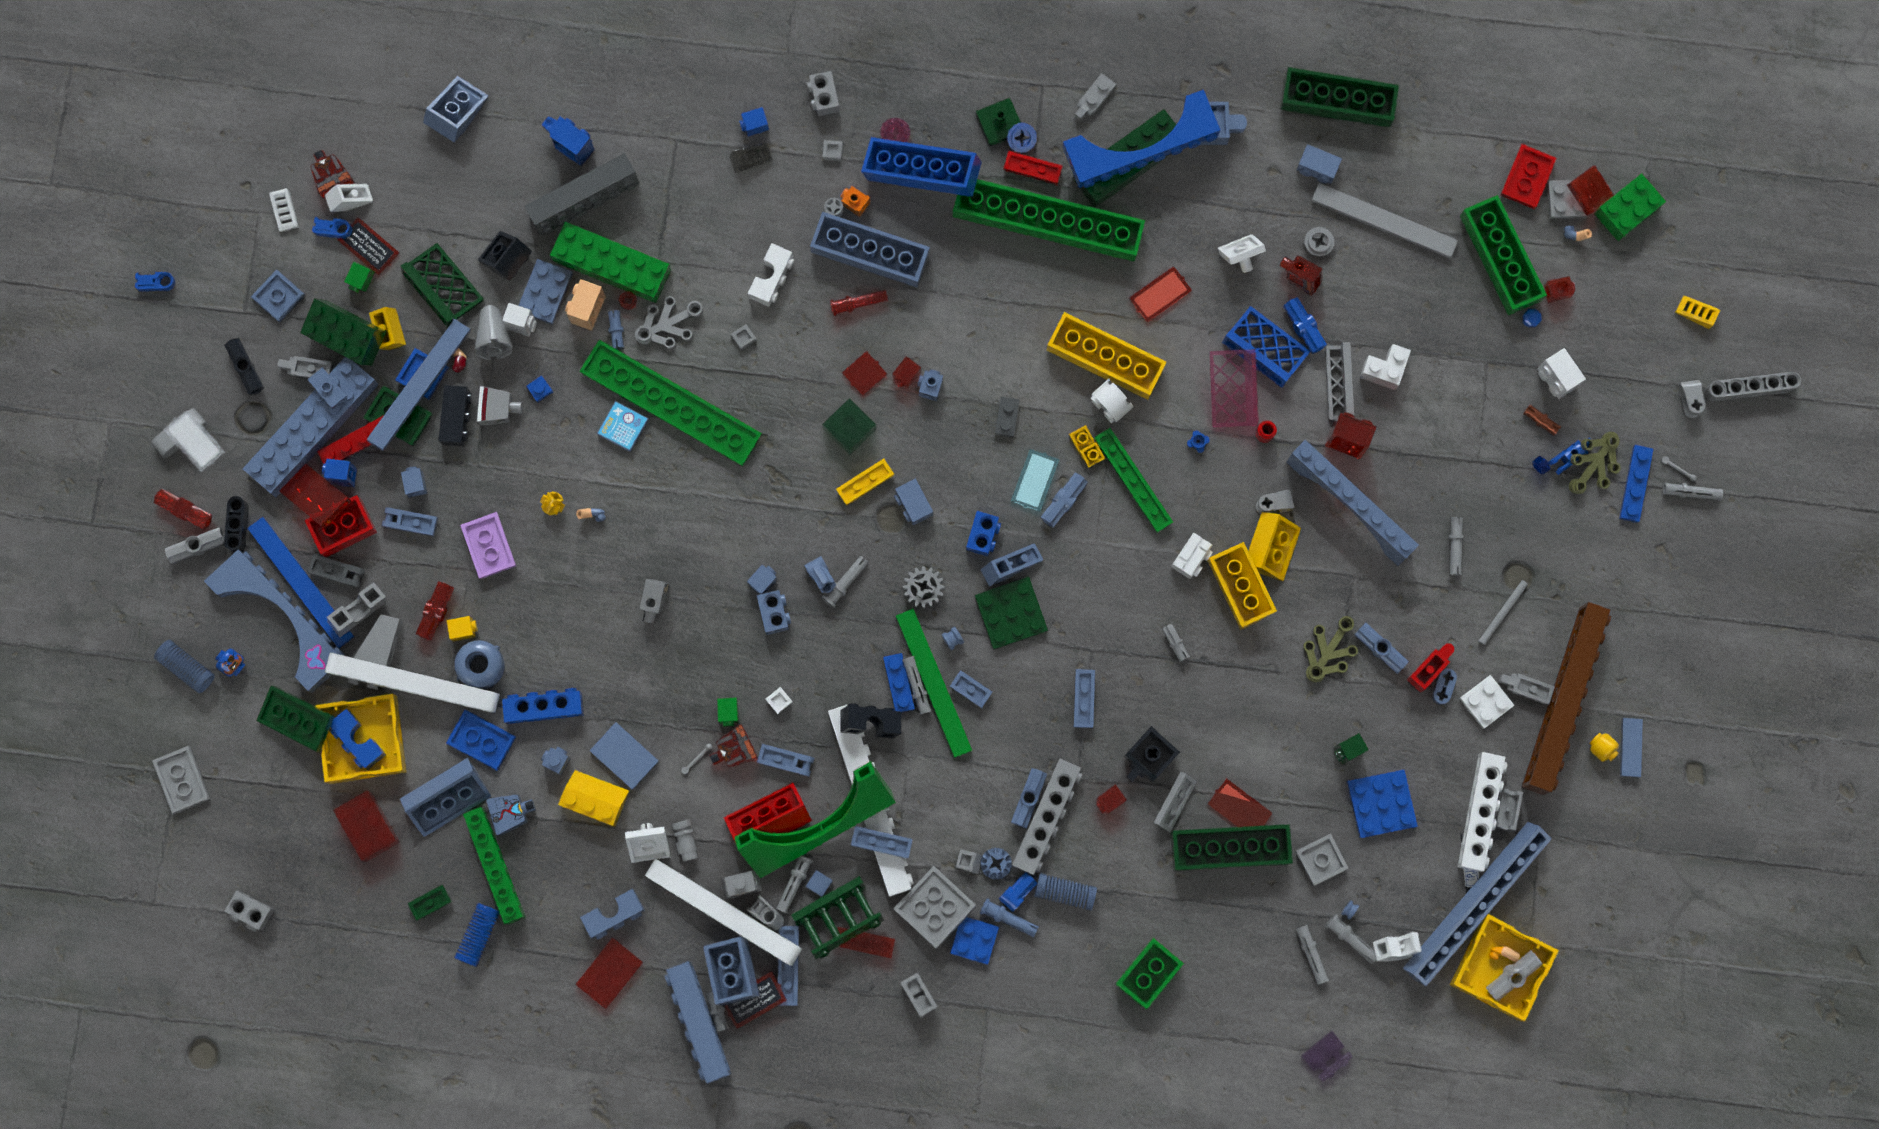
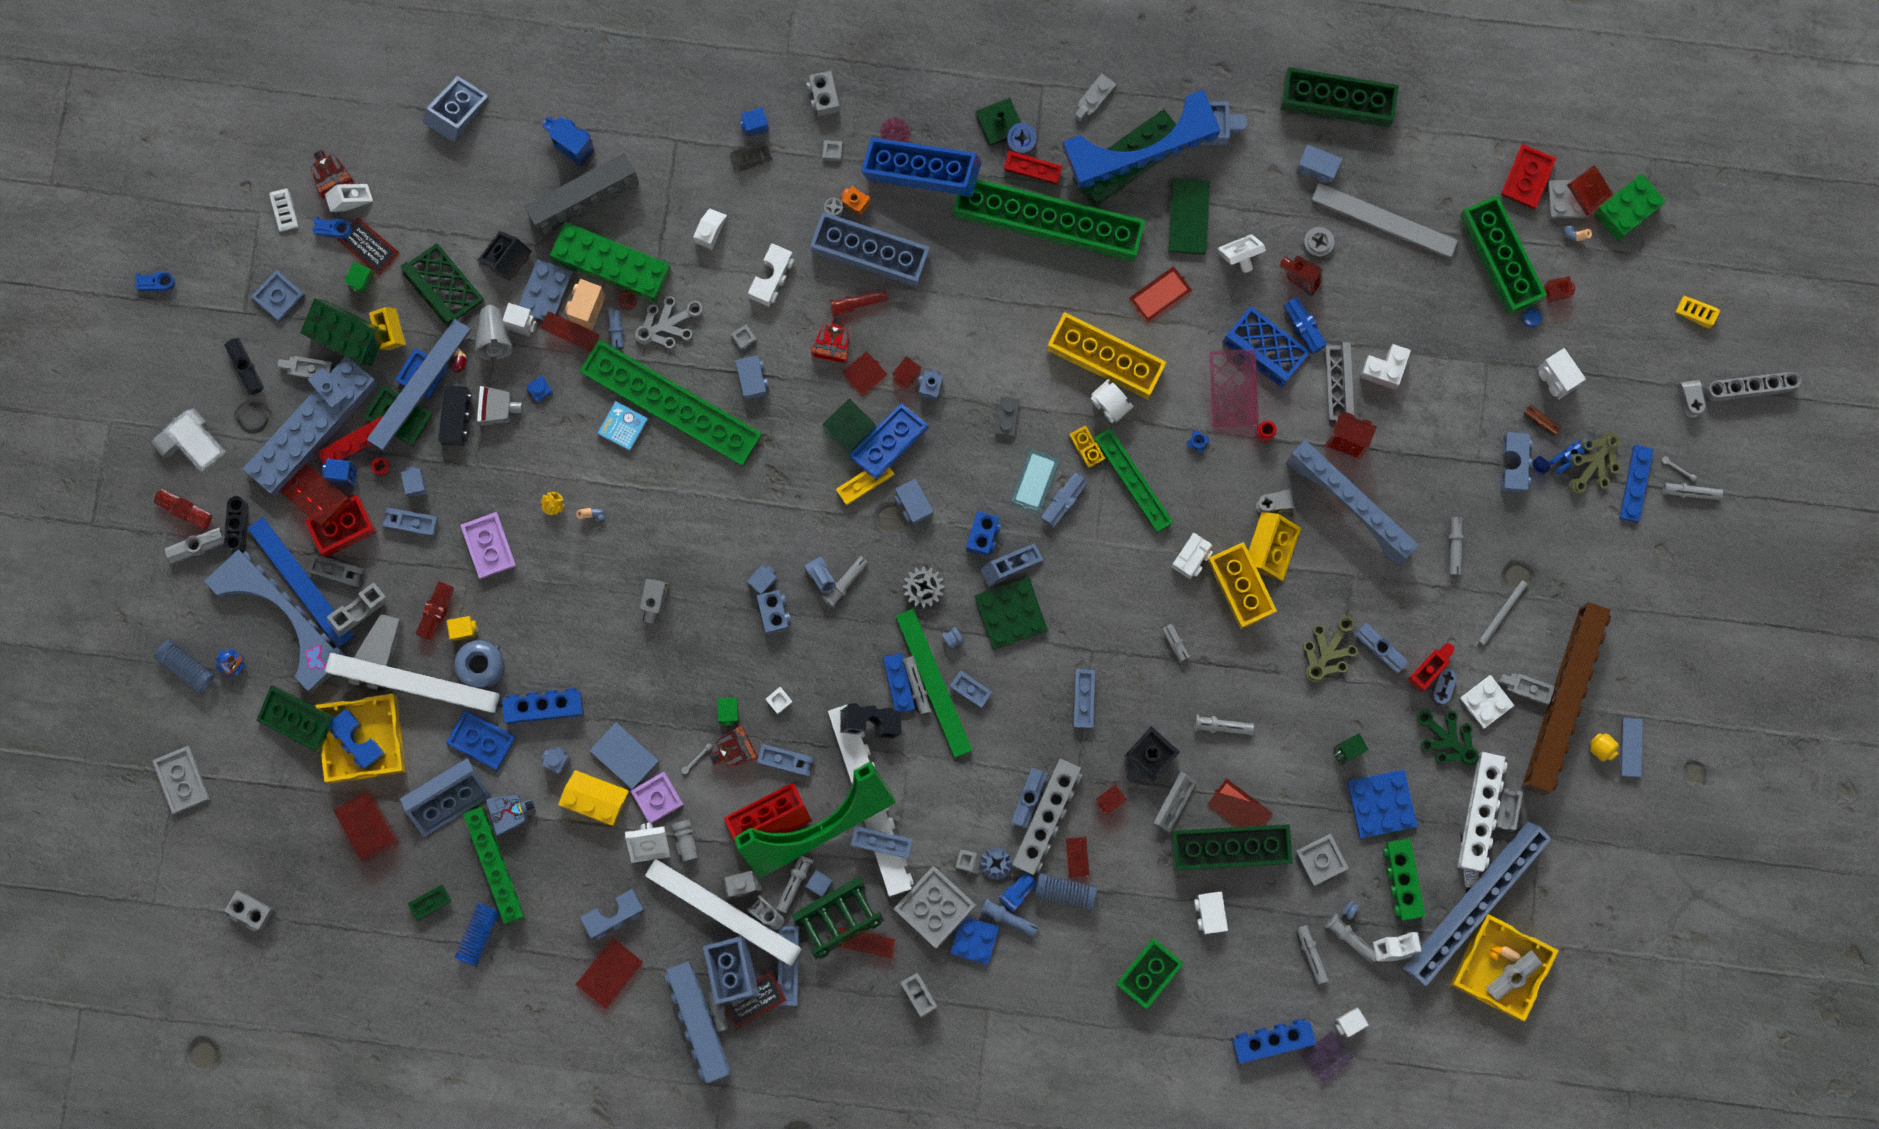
(377, 461): none -> red bush
(569, 331): none -> clear red tile
(657, 798): none -> lavender tile
(709, 228): none -> white slope
(751, 377): none -> sand blue brick
(832, 342): none -> torso
(888, 442): none -> blue tile
(1077, 857): none -> clear red panel
(1189, 216): none -> dark green tile
(1211, 913): none -> white brick
(1246, 728): none -> light grey pin
(1304, 1039): none -> blue brick
(1351, 1023): none -> white brick
(1412, 888): none -> green brick
(1450, 739): none -> dark green plant
(1518, 446): none -> sand blue arch

